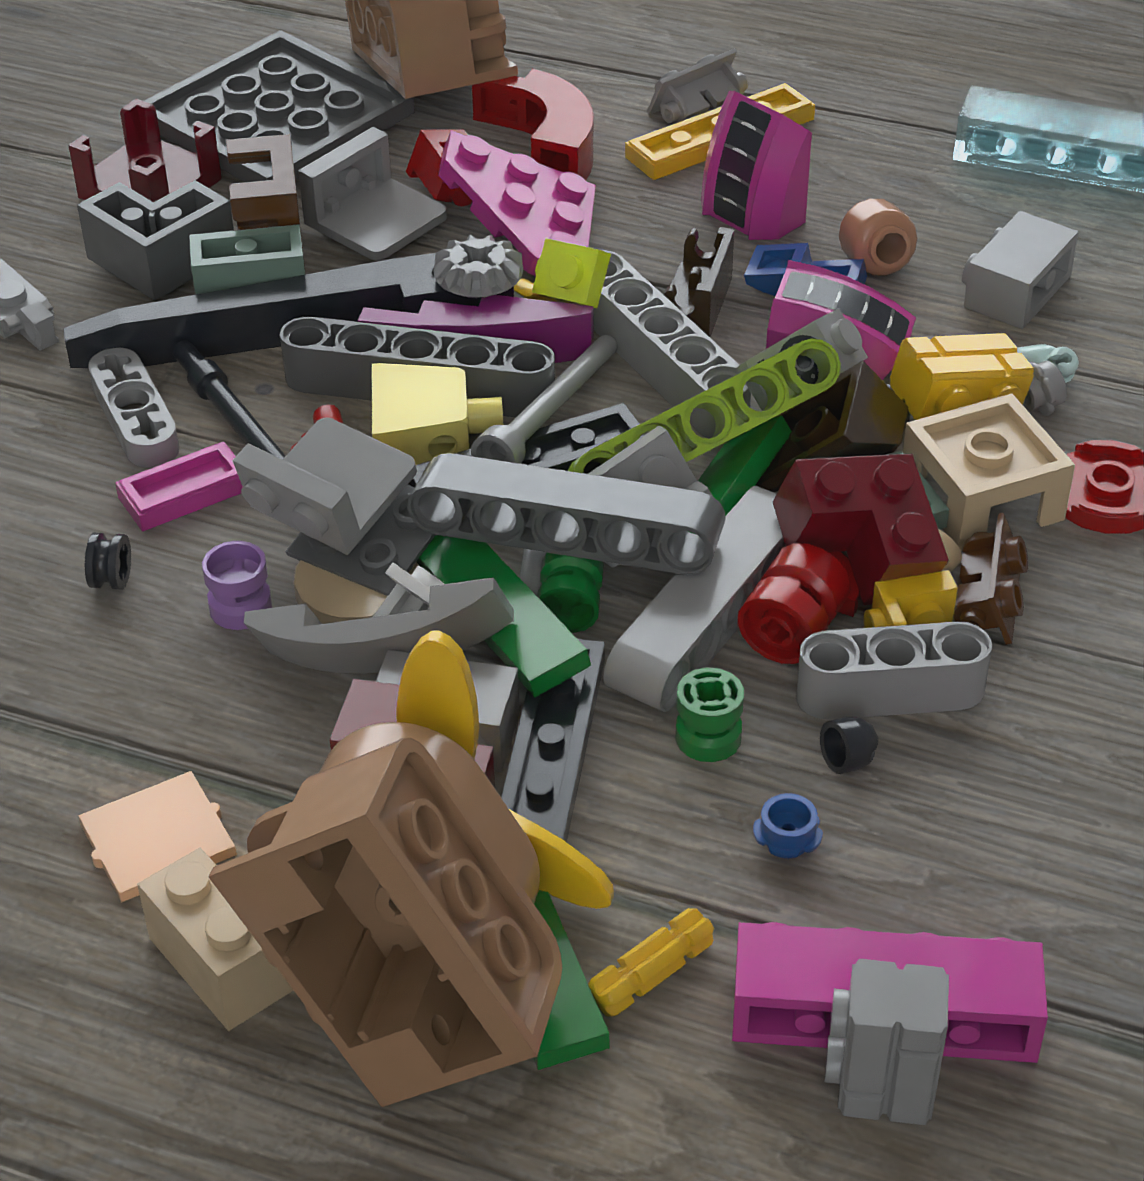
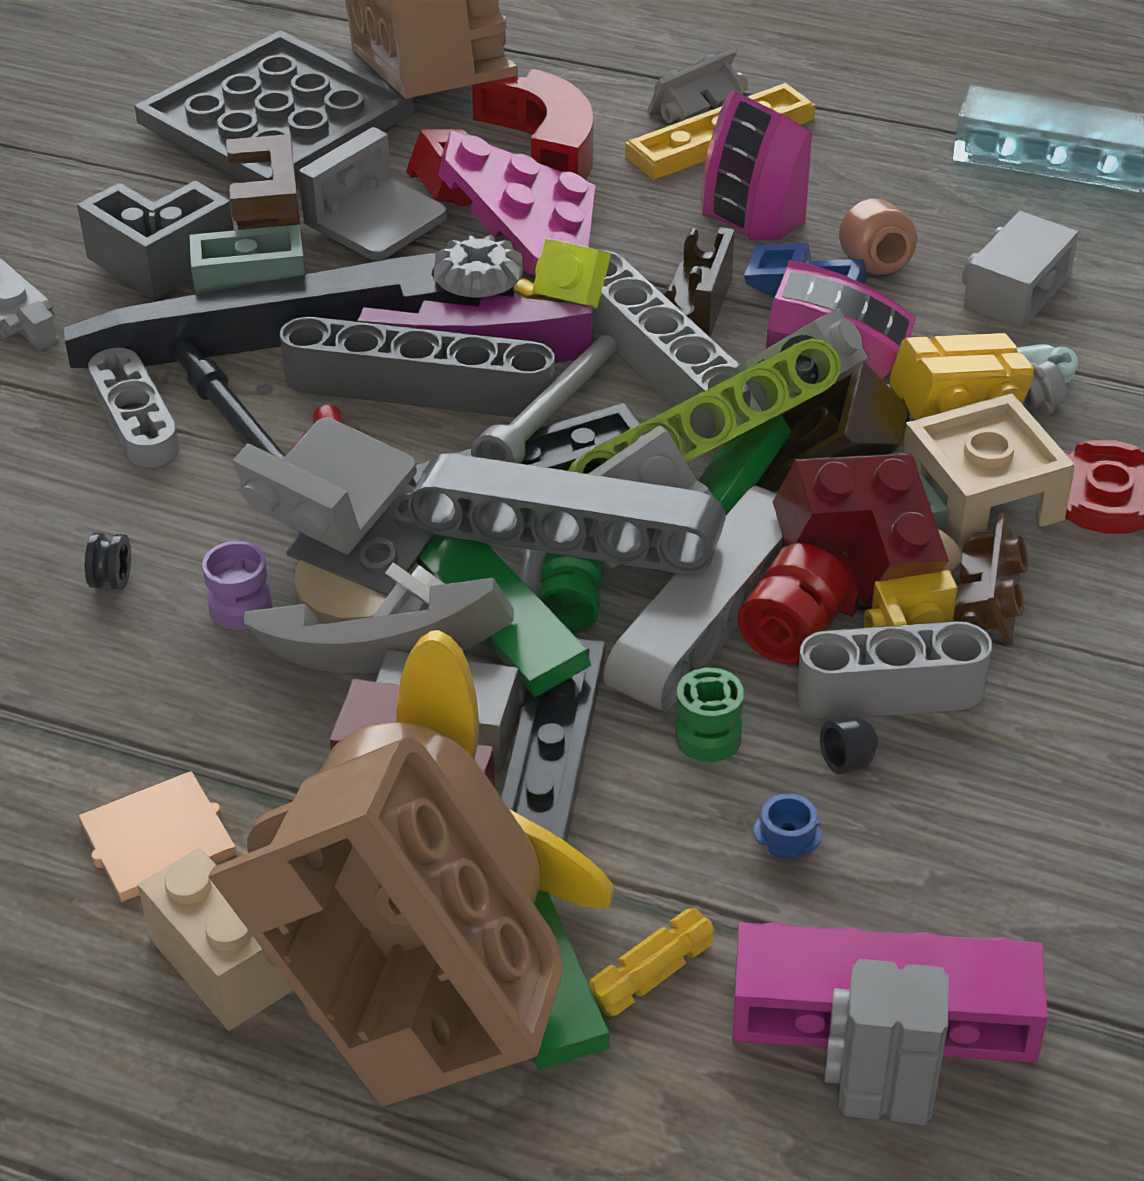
(146, 161): dark red panel -> none
(180, 486): dark pink tile -> none
(427, 410): light yellow torso -> none

